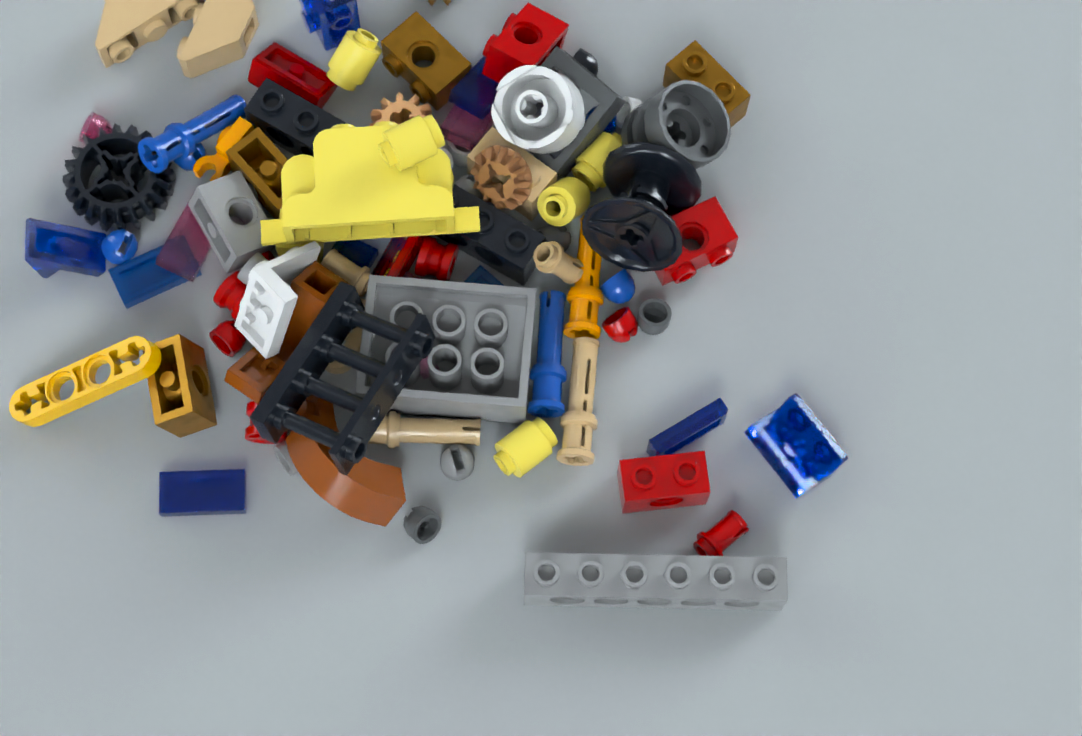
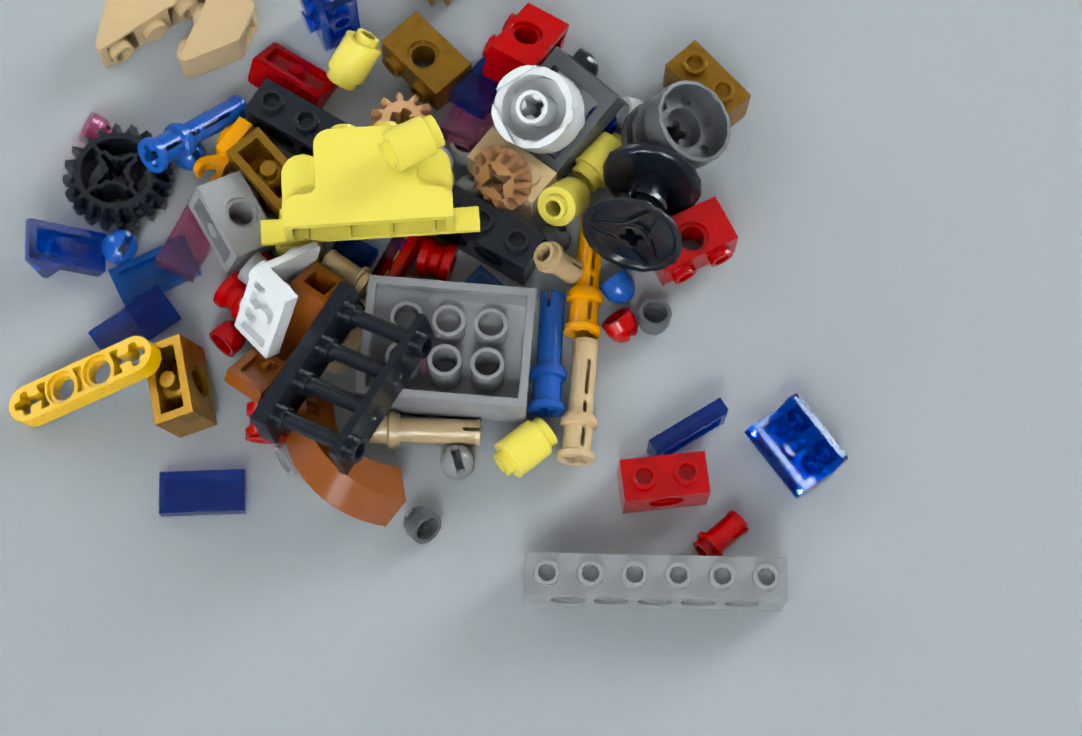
(142, 317): none -> clear blue slope

